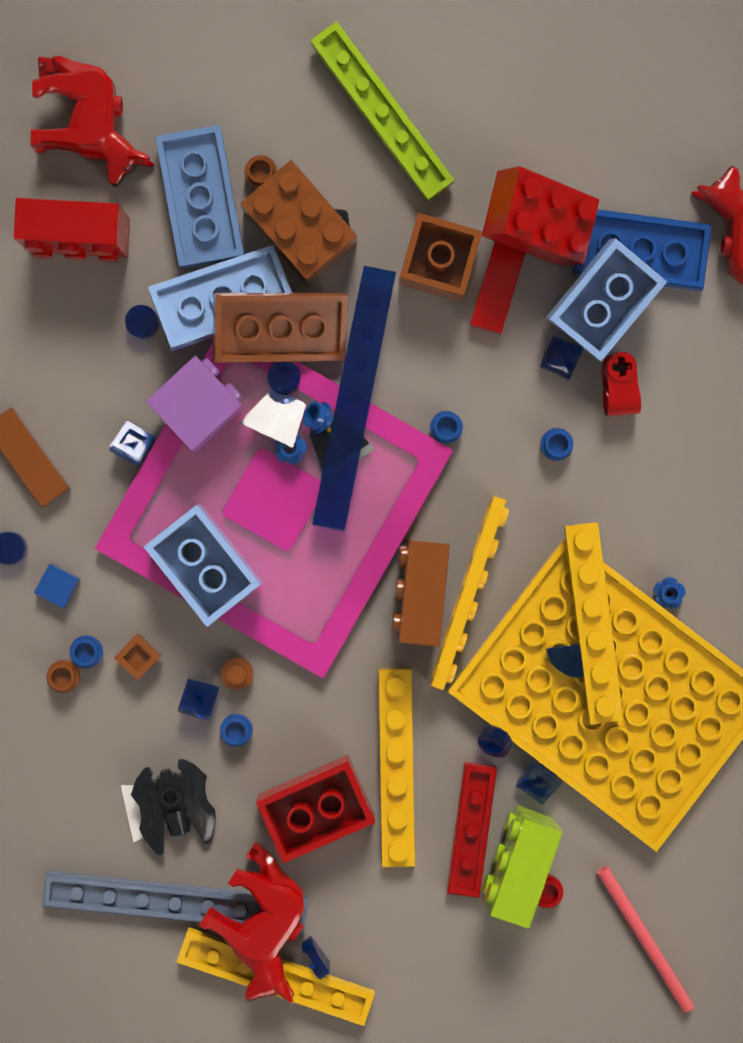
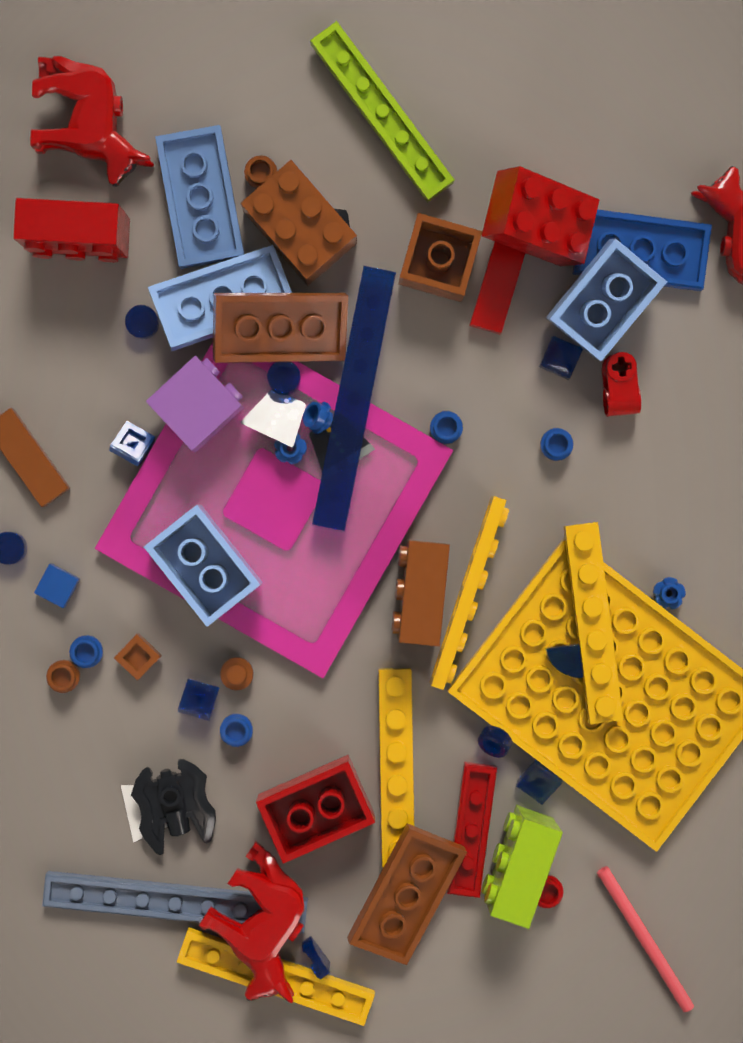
(406, 894): none -> dark orange plate

